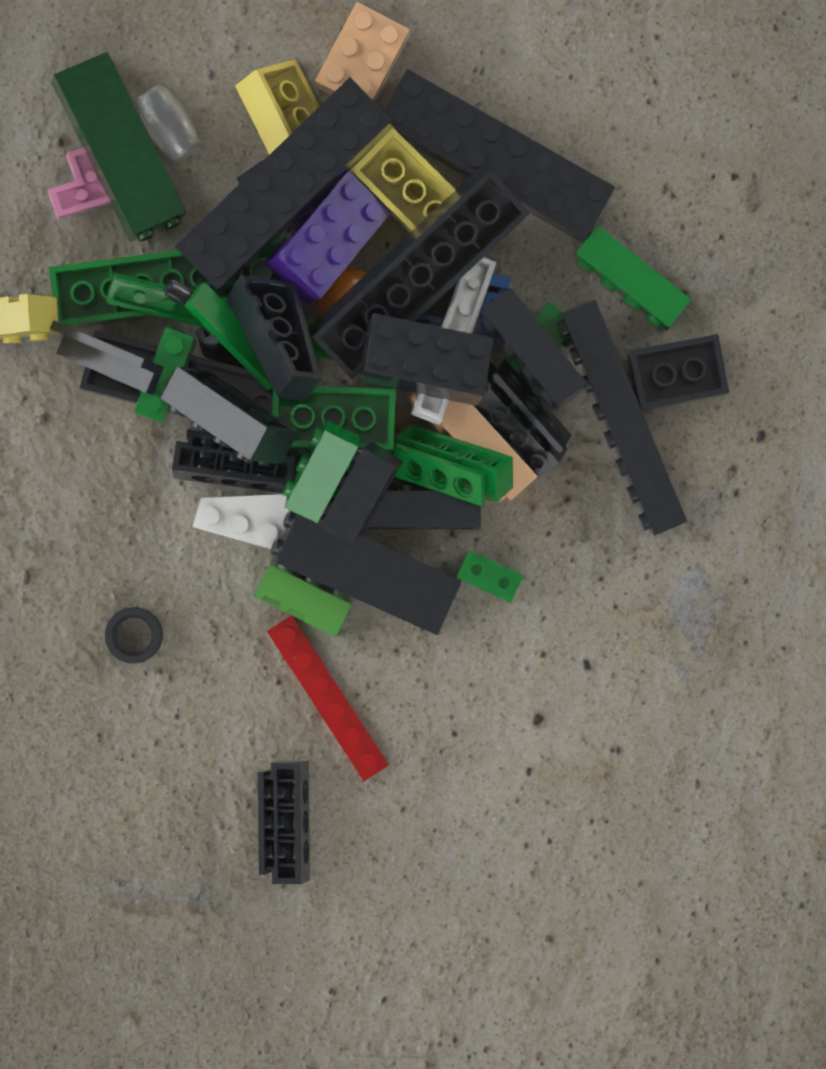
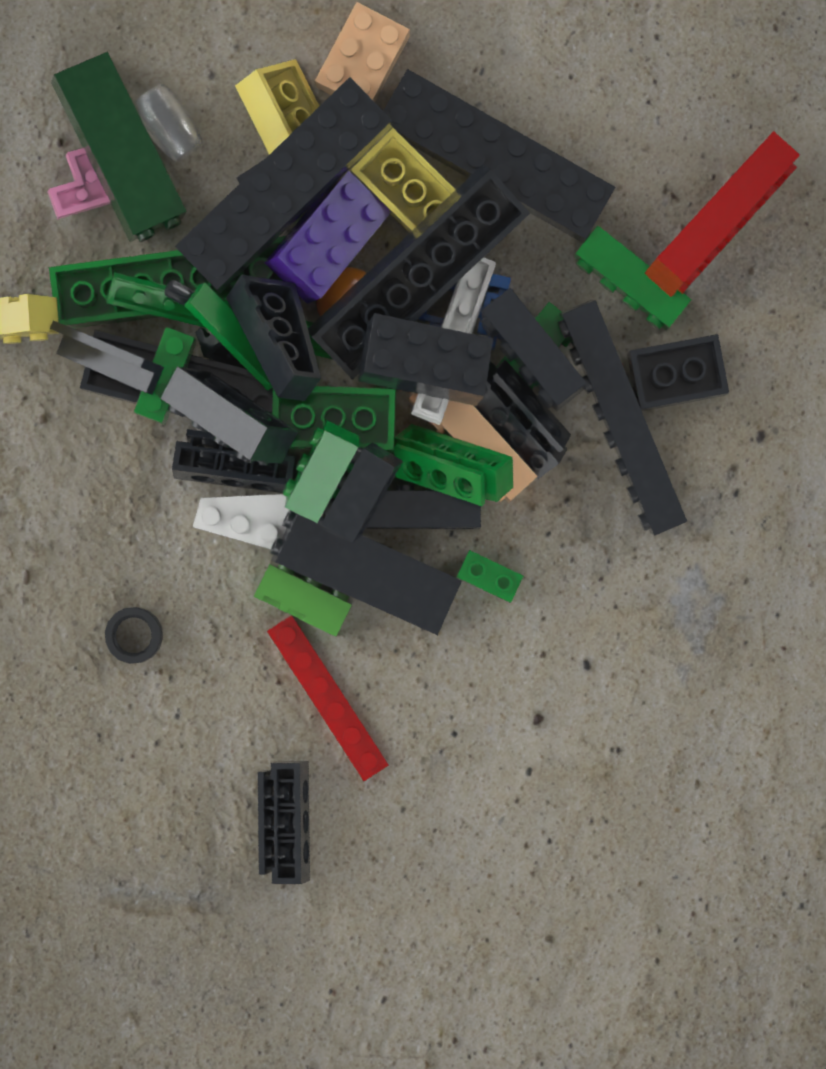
(724, 215): none -> red brick

